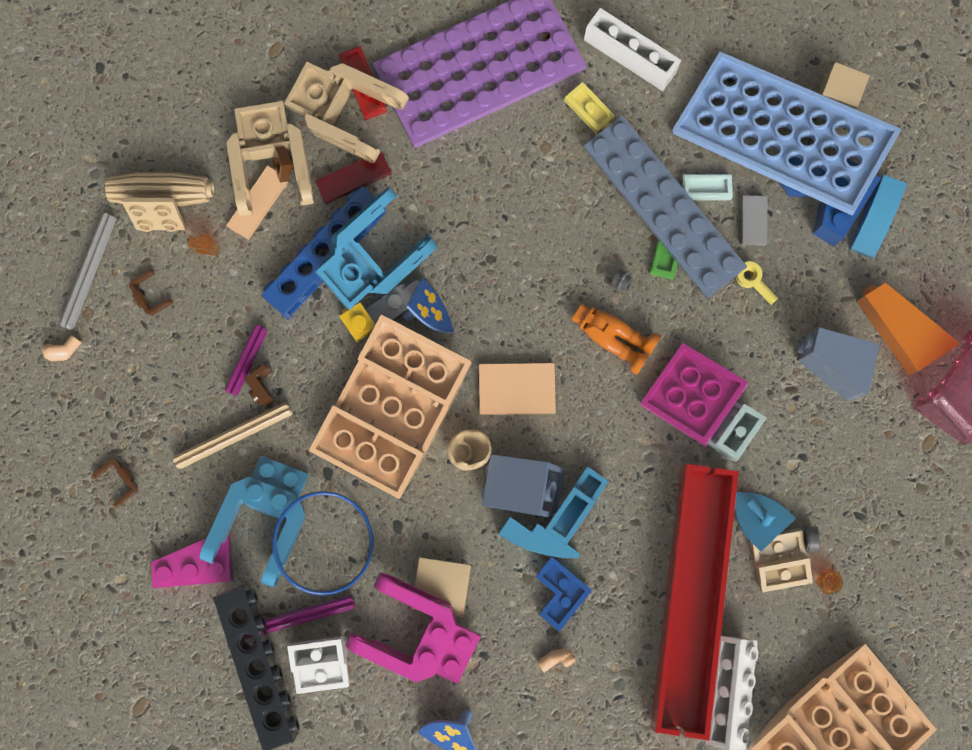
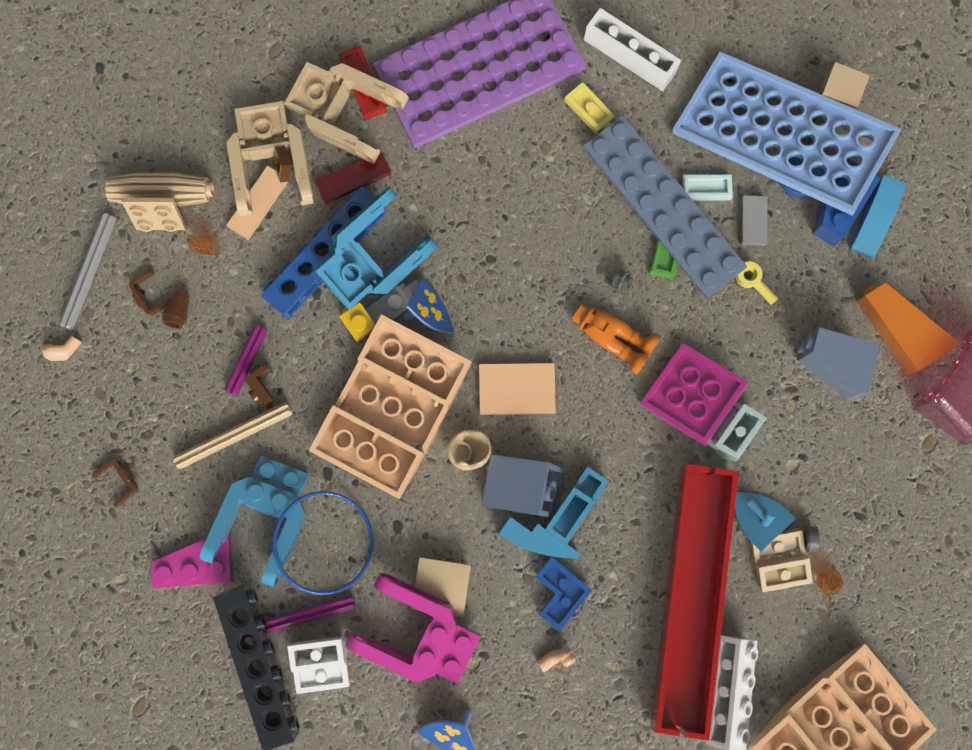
(176, 311): none -> reddish brown cone

